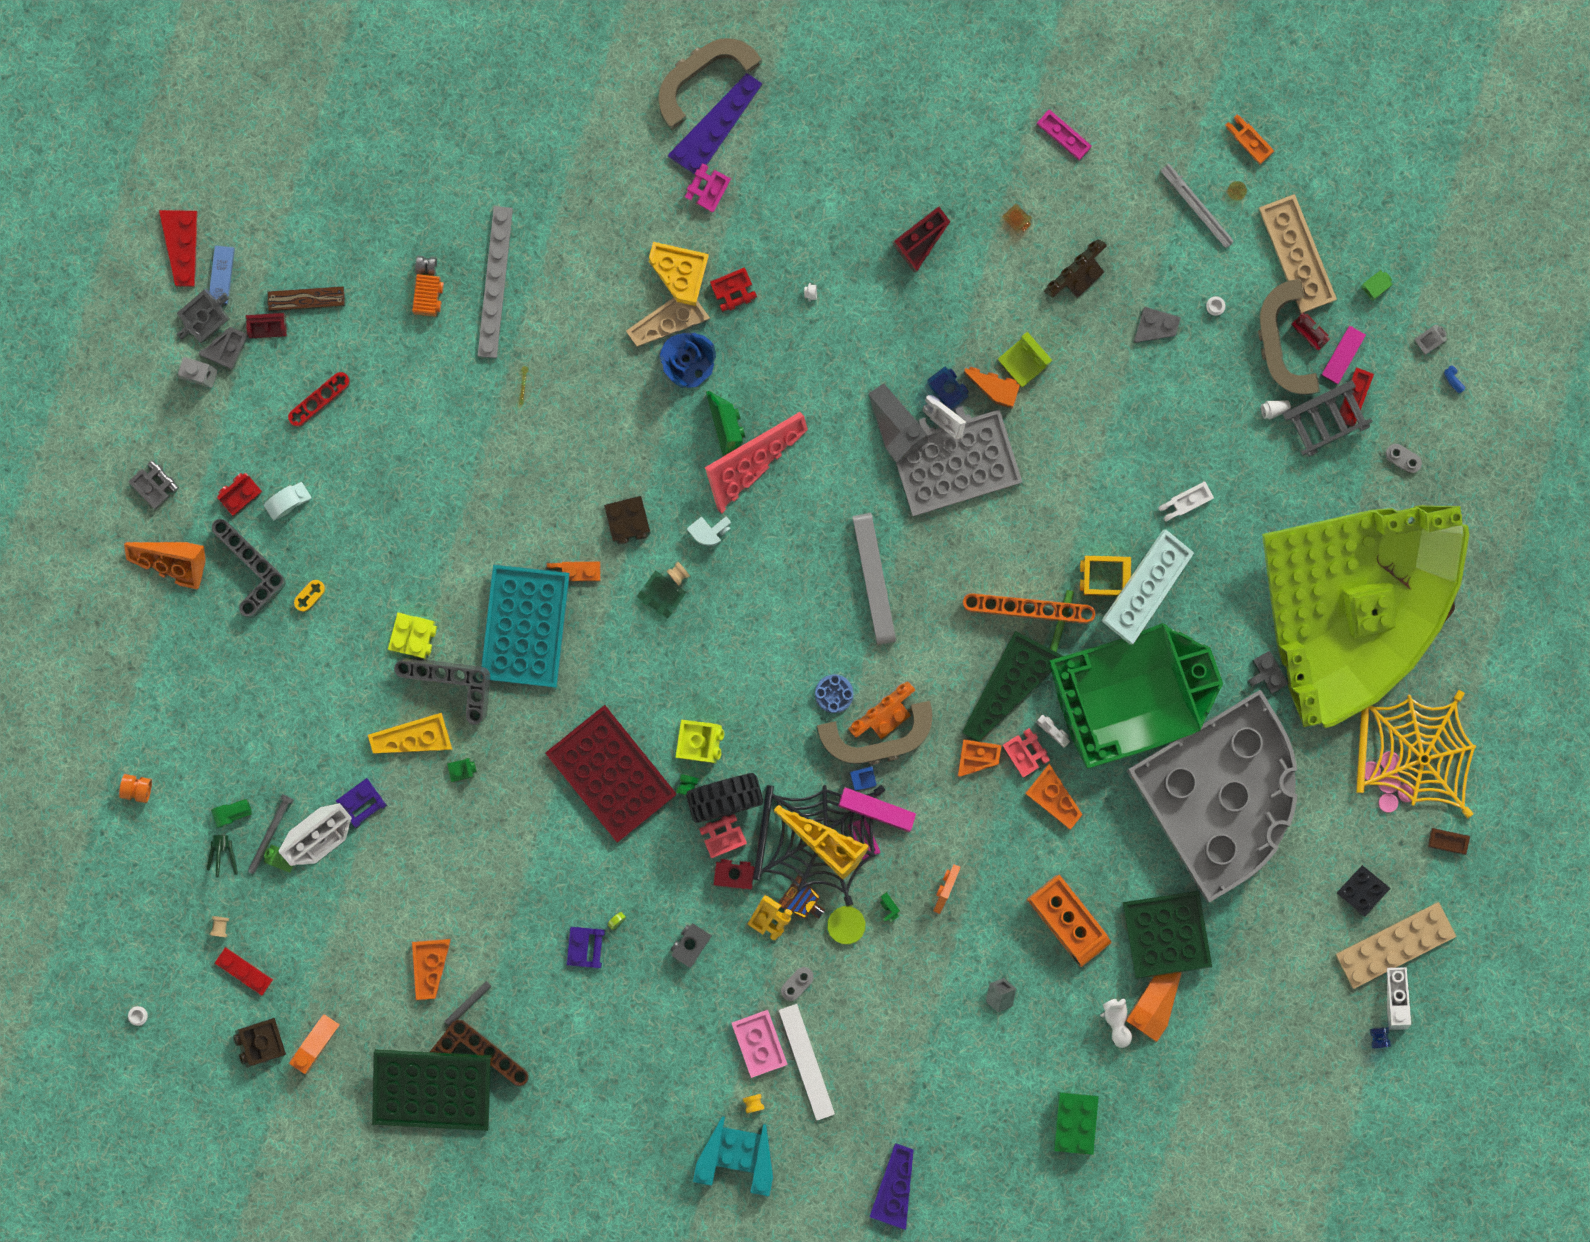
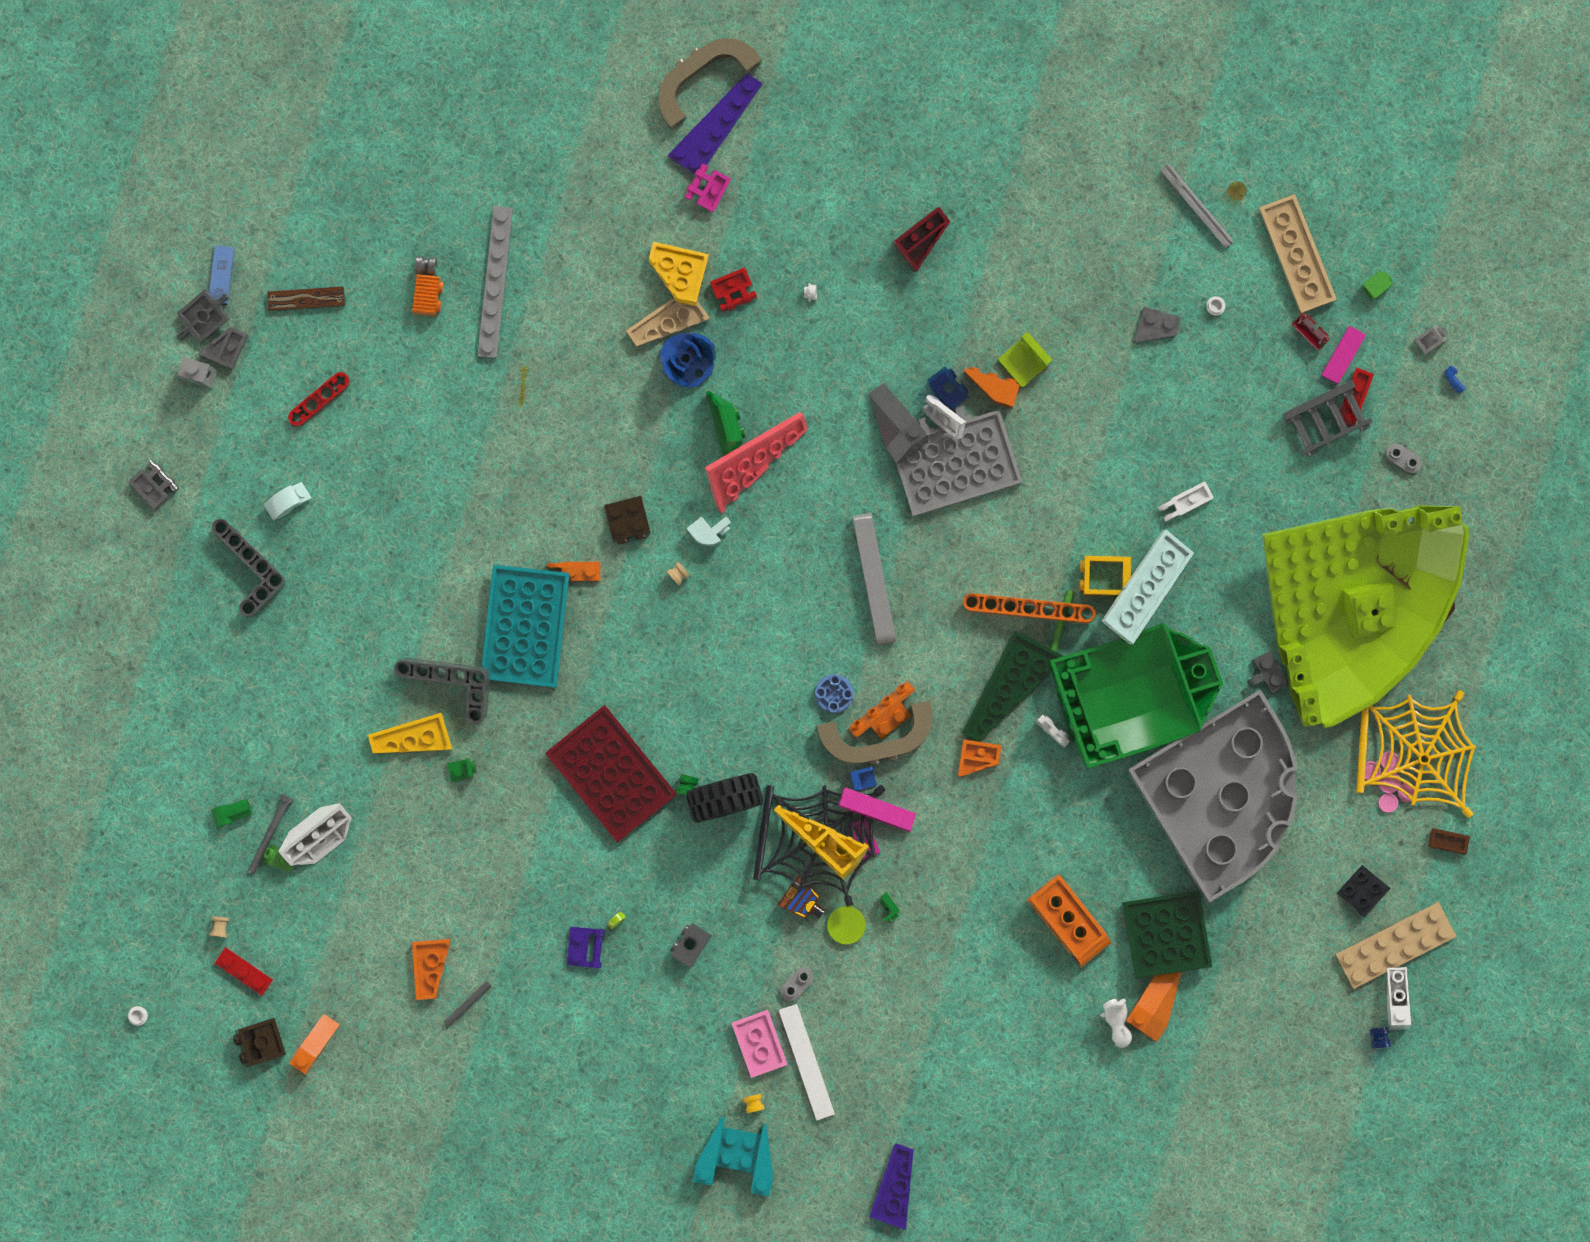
(135, 788): orange wheel -> none
(177, 559): orange wedge -> none
(181, 243): red wing -> none
(219, 844): dark green plant -> none
(239, 493): red bracket -> none
(266, 325): dark red hinge -> none
(306, 592): yellow beam -> none
(359, 796): dark purple plate -> none
(412, 635): neon yellow plate -> none
(431, 1090): dark green plate -> none
(480, 1050): reddish brown beam -> none
(664, 589): clear green plate -> none
(699, 741): neon yellow plate -> none
(722, 877): dark red brick -> none
(725, 841): coral plate -> none
(765, 913): yellow plate -> none
(944, 891): orange wing -> none
(1001, 995): flat silver panel -> none
(1017, 219): clear orange bracket -> none
(1020, 754): coral plate -> none
(1054, 798): orange wing -> none
(1064, 135): dark pink tile -> none
(1076, 1123): green brick -> none
(1080, 273): dark brown bracket -> none
(1250, 140): orange hinge -> none
(1269, 334): dark tan arch -> none
(1272, 409): white cone -> none

